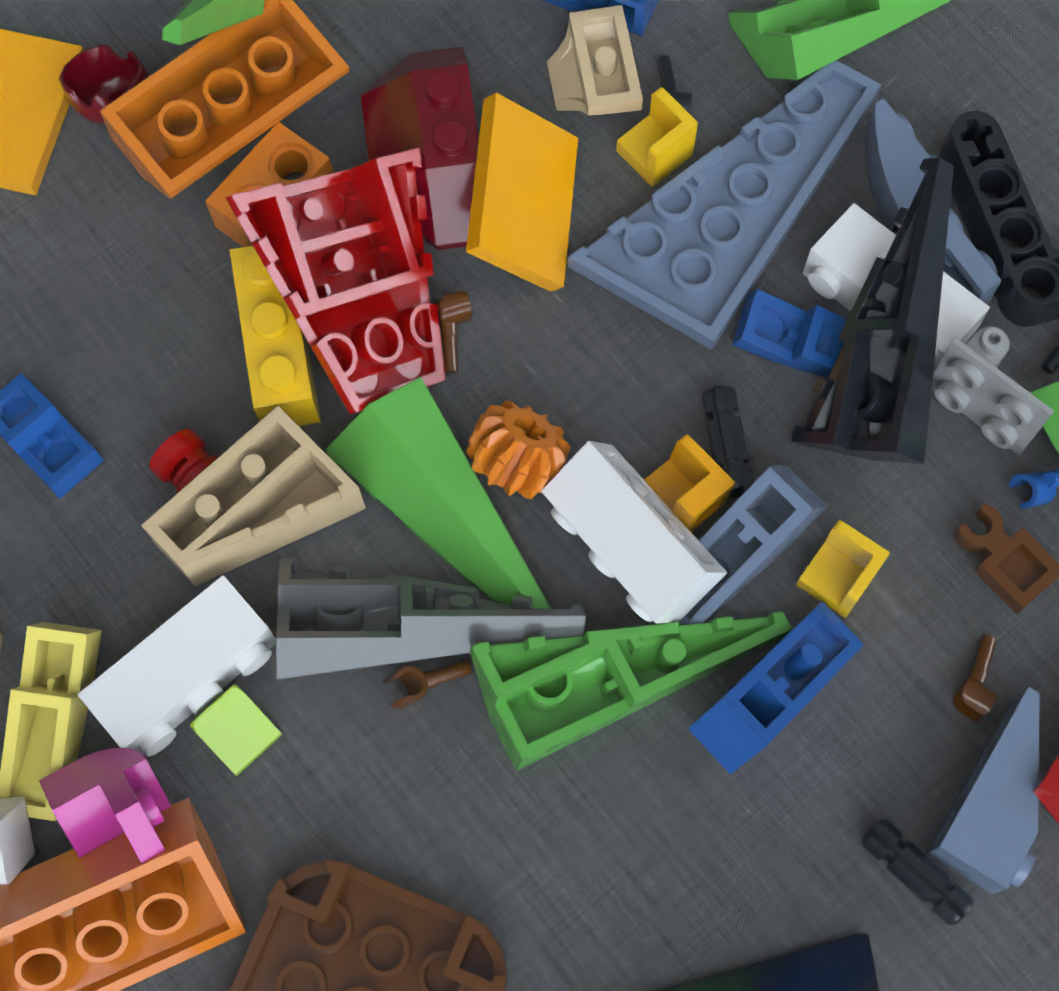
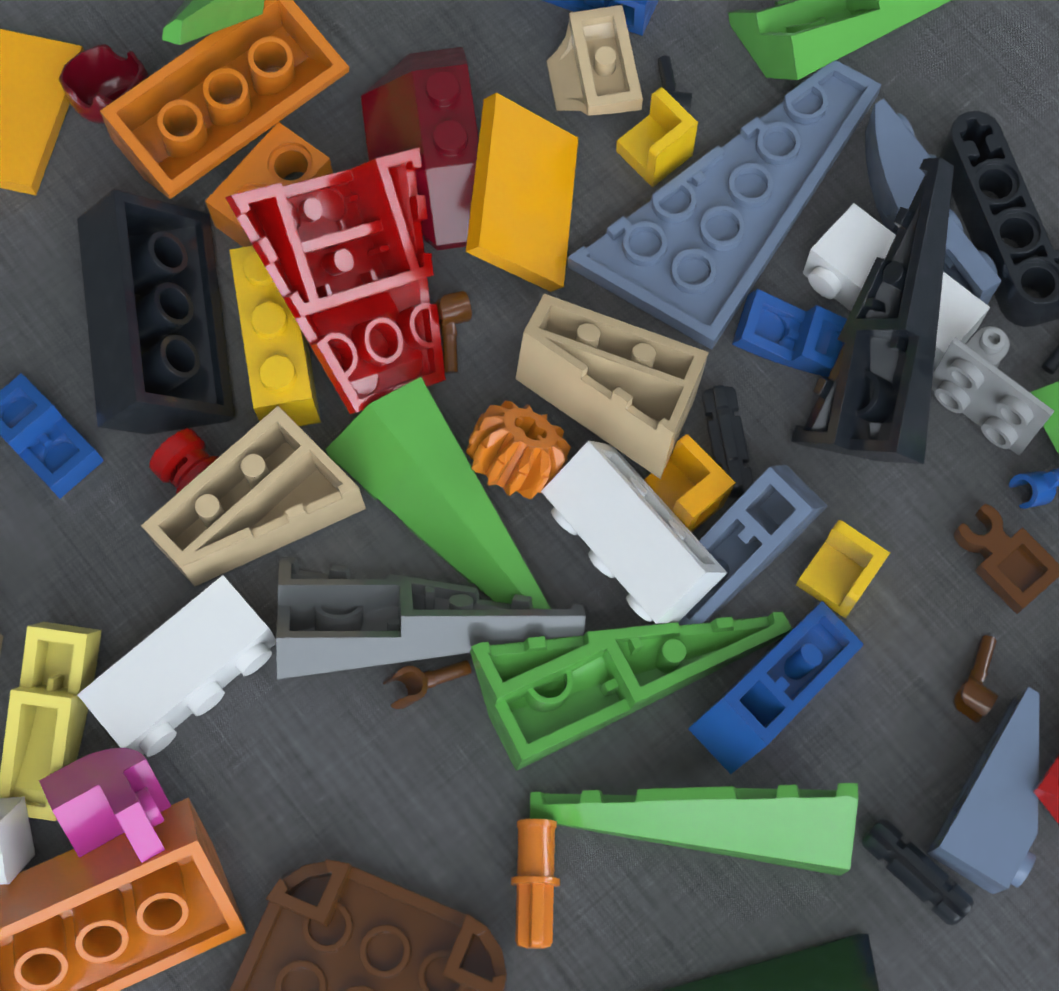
(153, 316): none -> black slope
(235, 729): lime slope -> none
(535, 883): none -> orange axle
(612, 378): none -> tan wedge
(763, 825): none -> wedge

